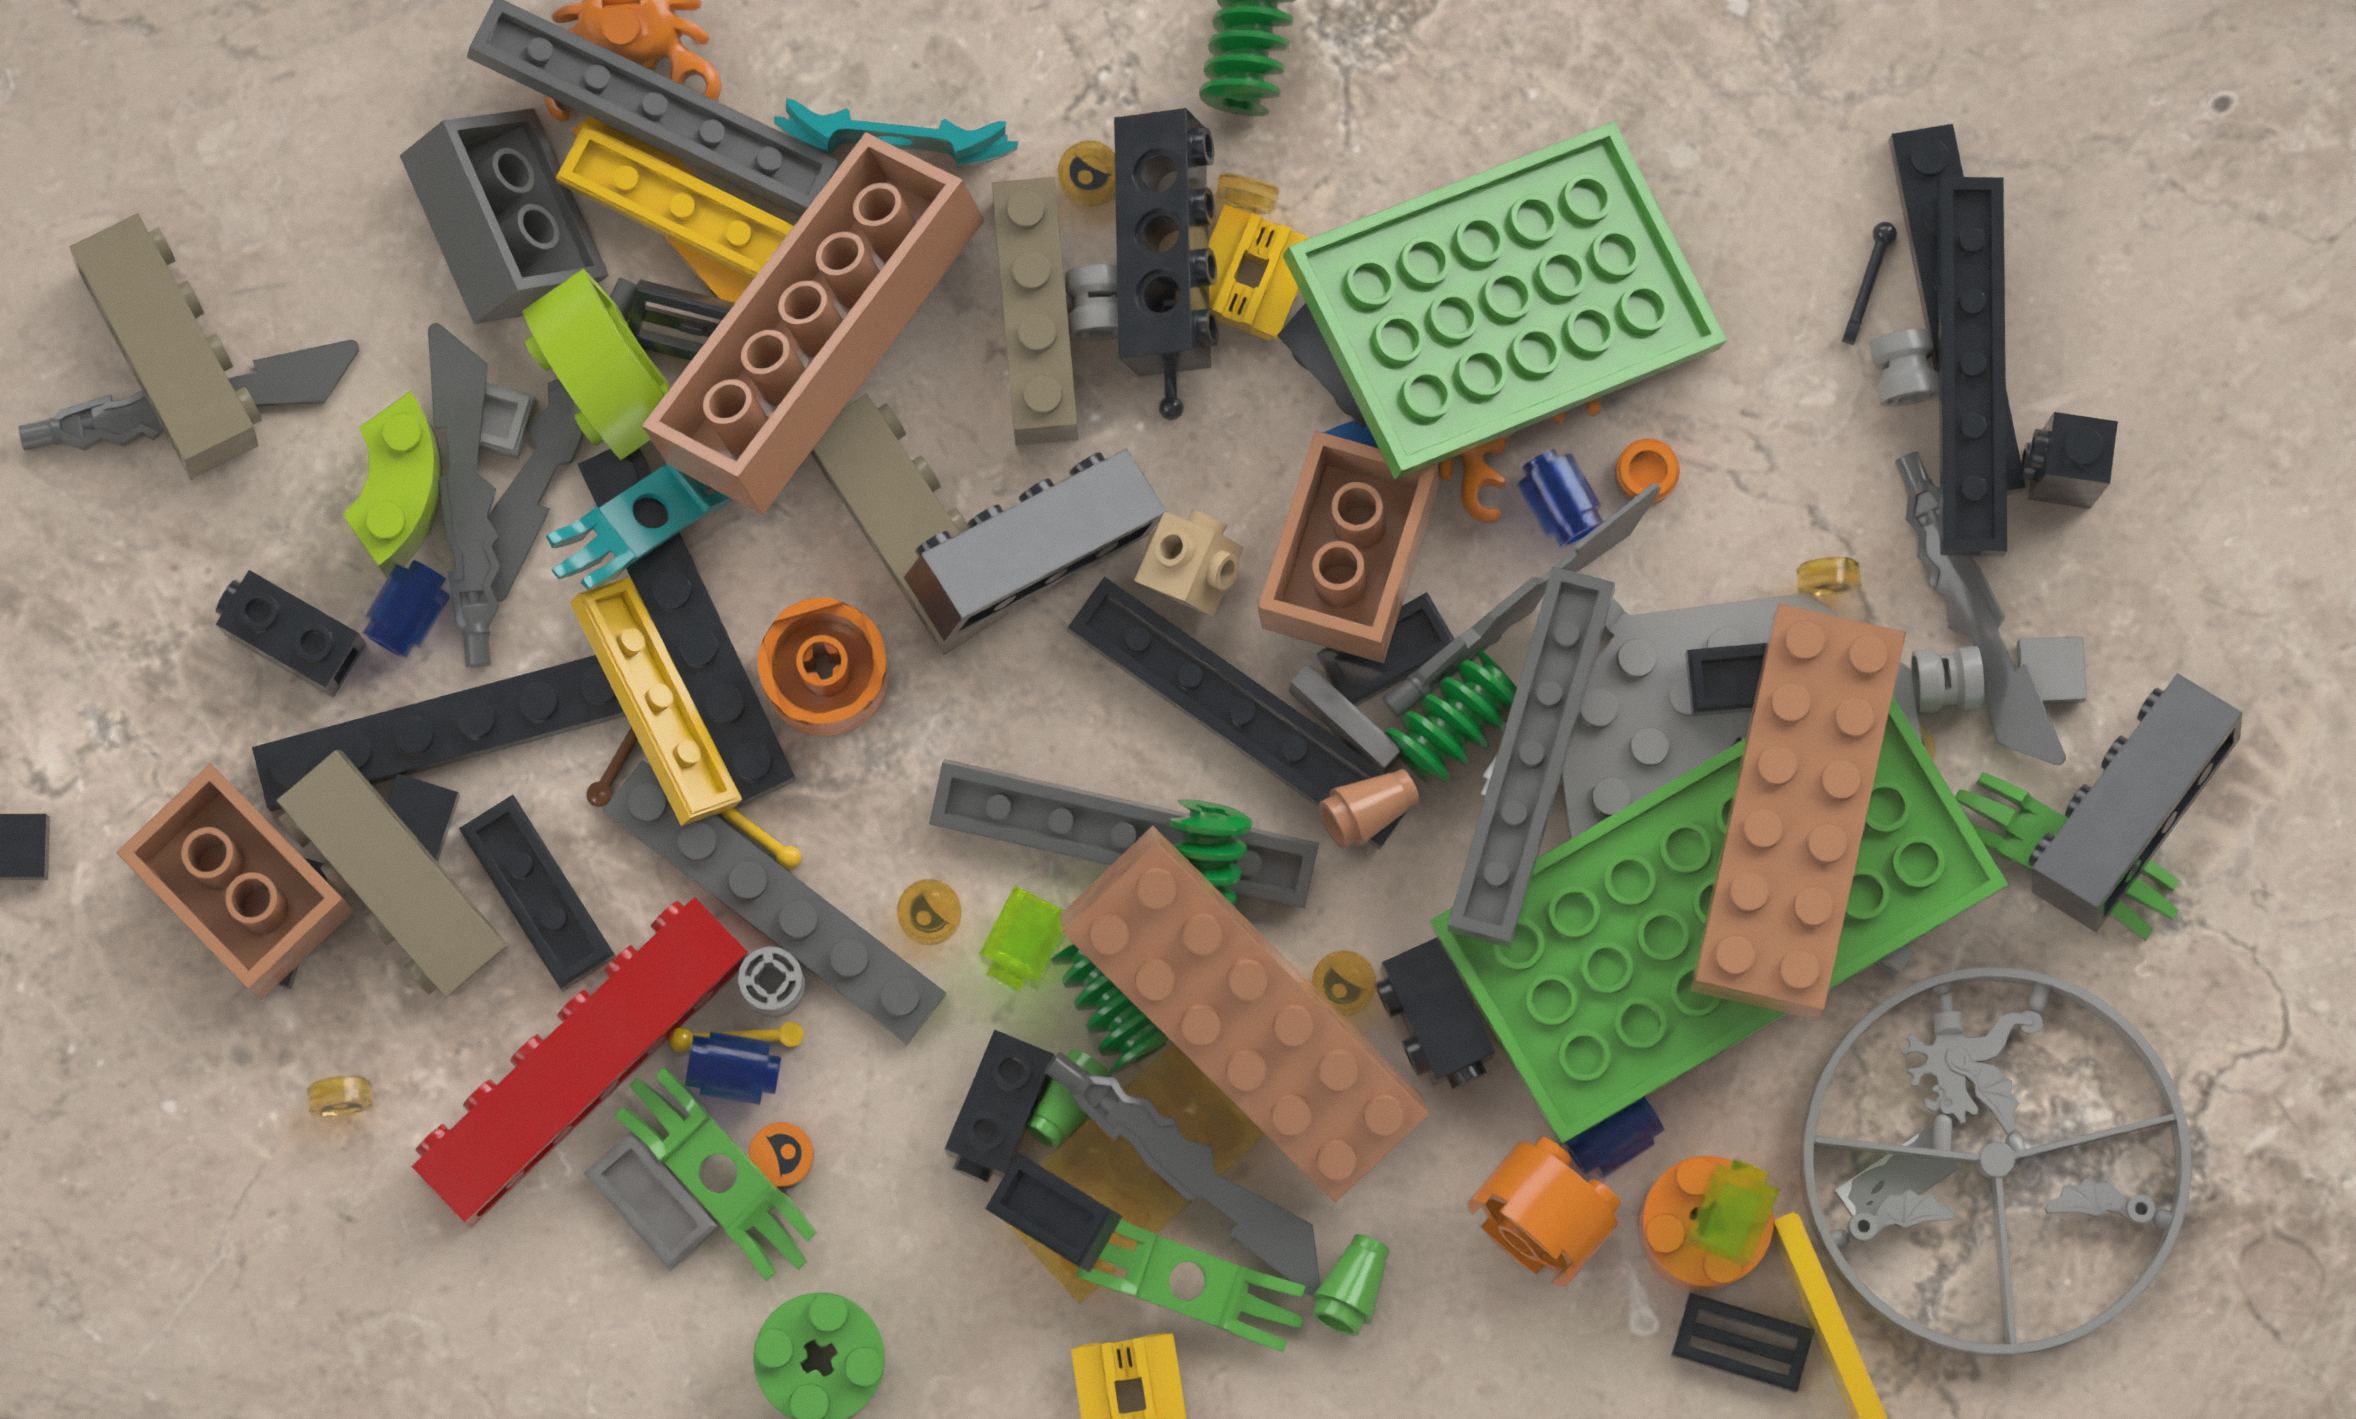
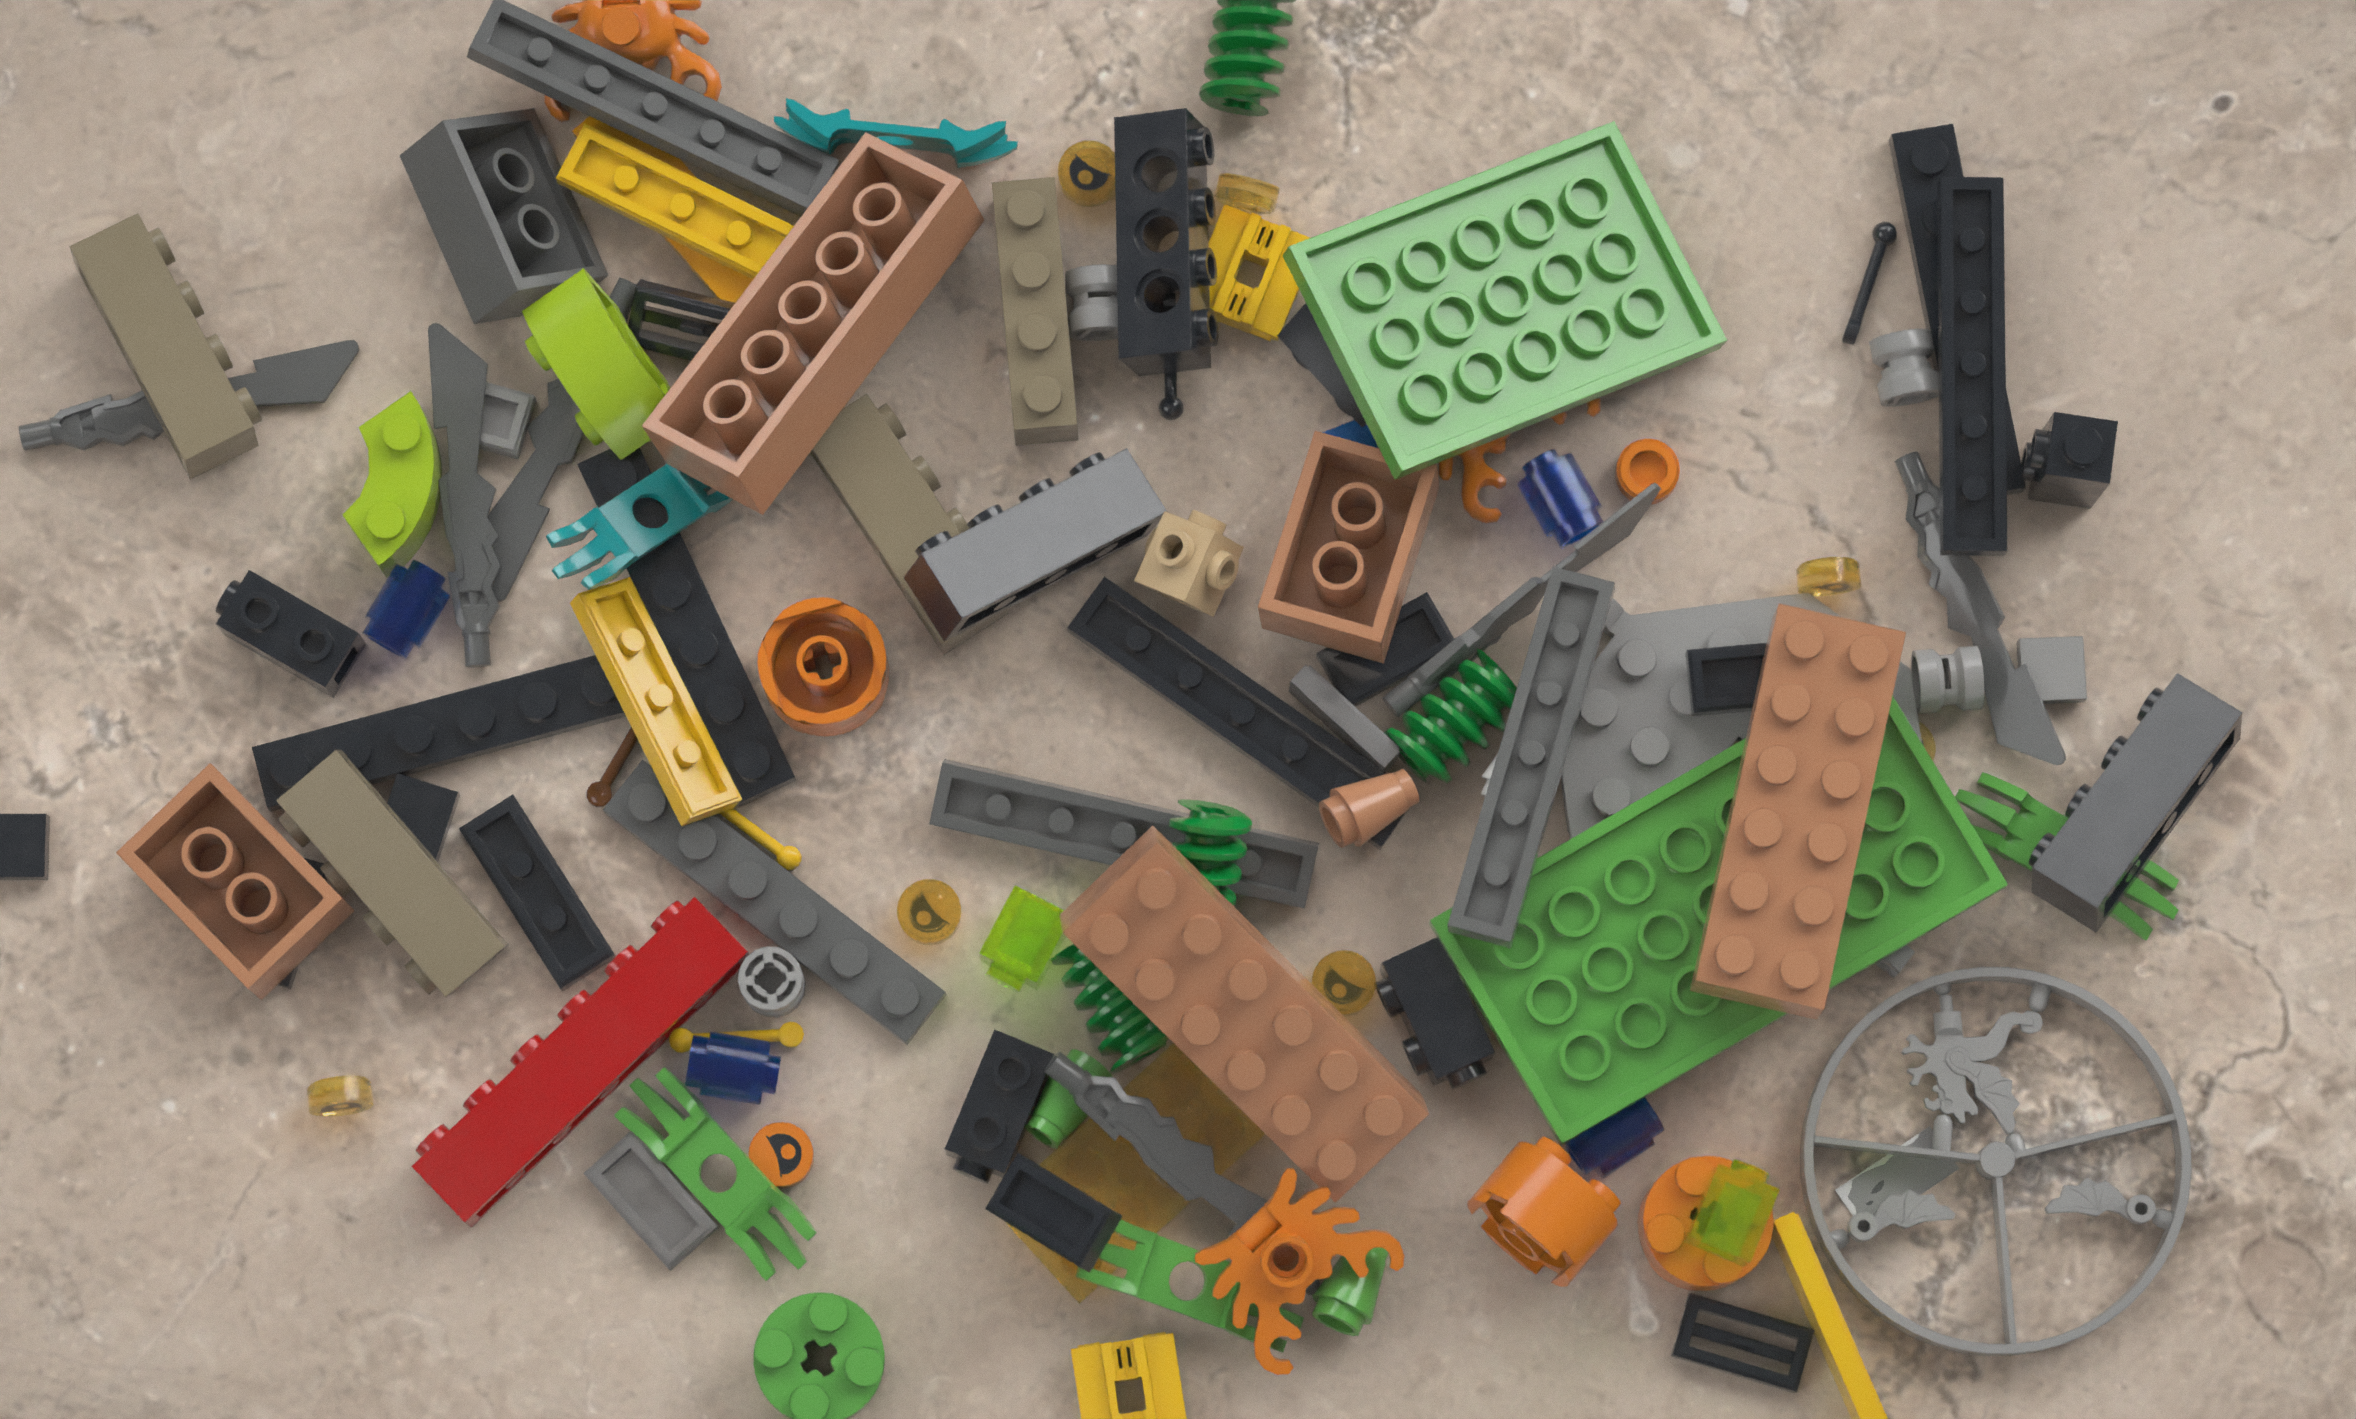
(1283, 1254): none -> orange animal

